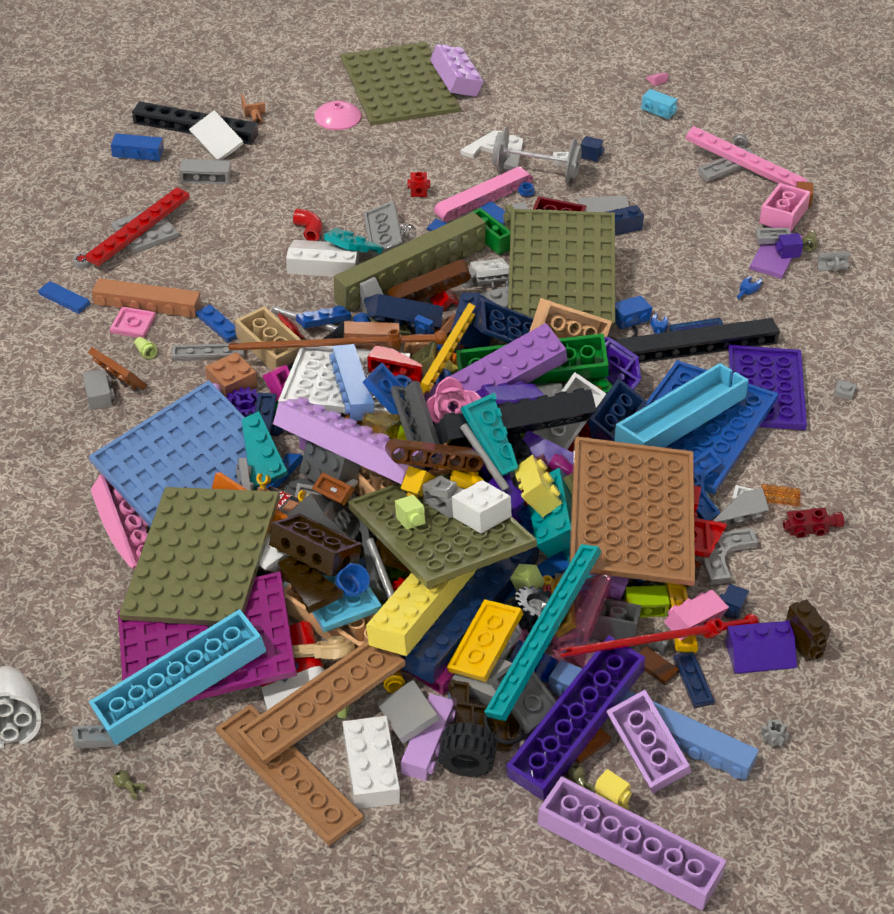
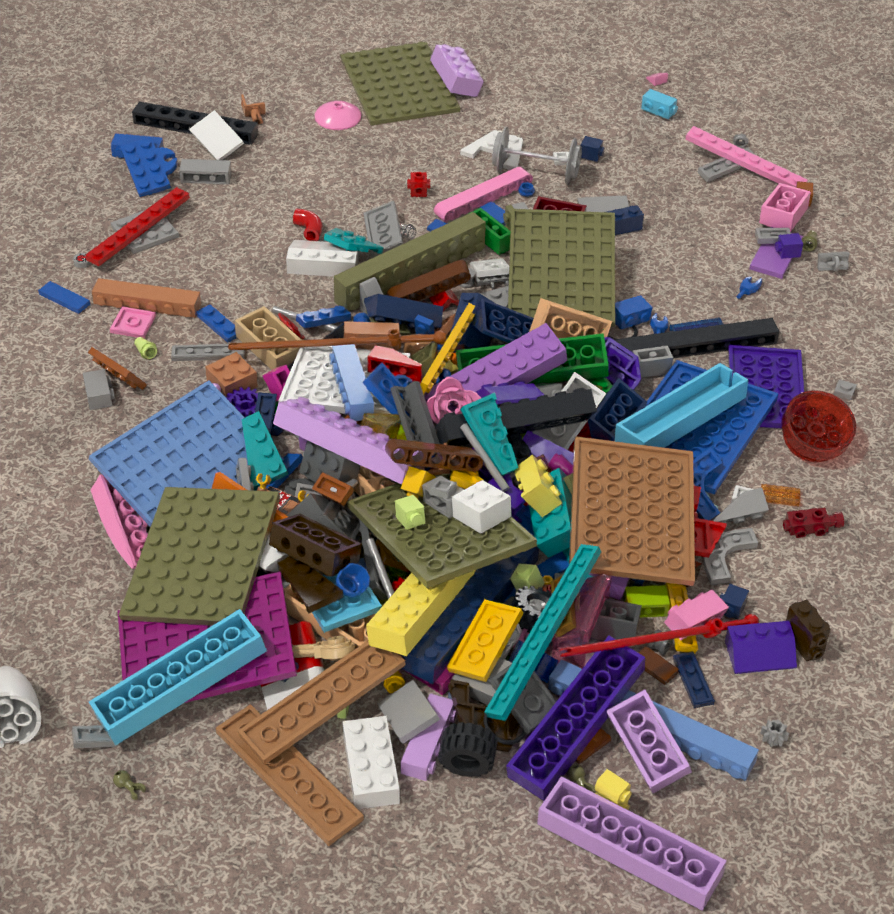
(149, 166): none -> blue plate
(654, 361): none -> light grey brick
(819, 420): none -> clear red wheel

